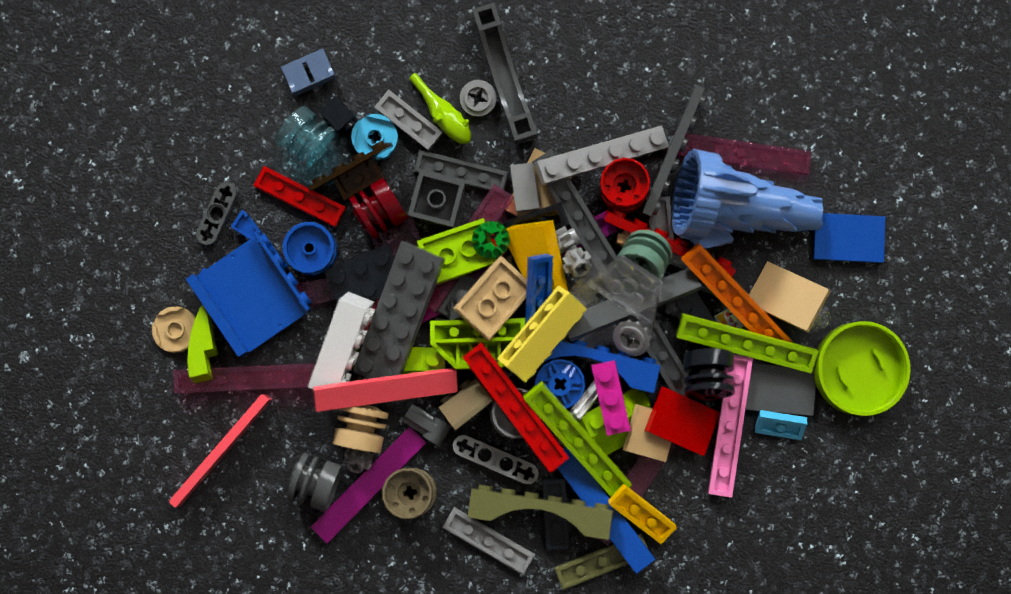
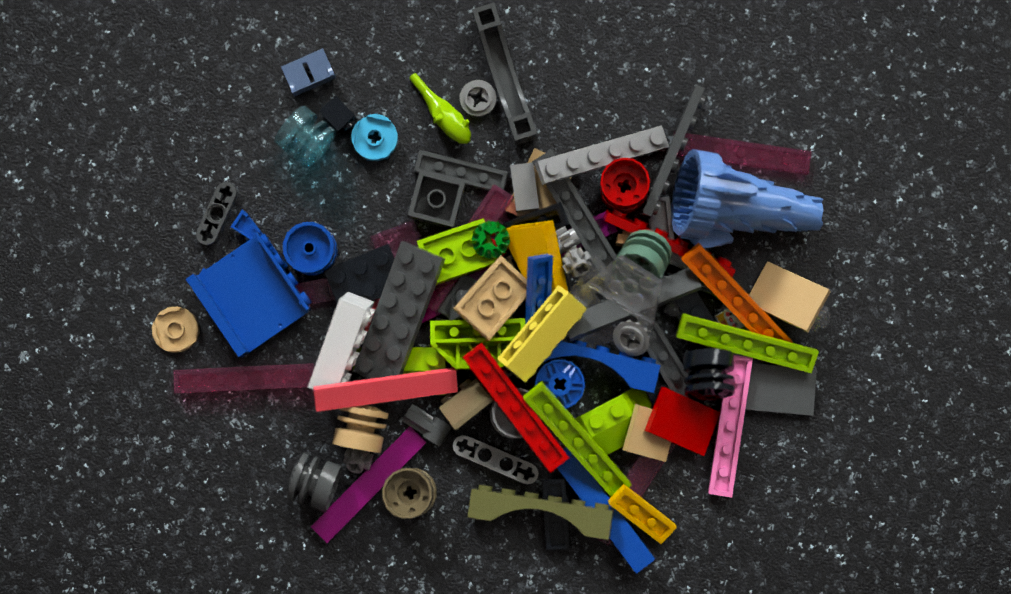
(201, 347): lime slope -> none
(220, 450): coral tile -> none
(299, 196): red tile -> none
(357, 174): dark brown bracket -> none
(378, 208): dark red wheel -> none
(408, 120): light grey plate -> none
(488, 541): light grey tile -> none
(585, 402): white axle -> none
(591, 565): olive tile -> none
(611, 397): dark pink plate -> none
(780, 425): medium azure plate -> none
(850, 238): blue tile -> none
(862, 368): lime piece -> none

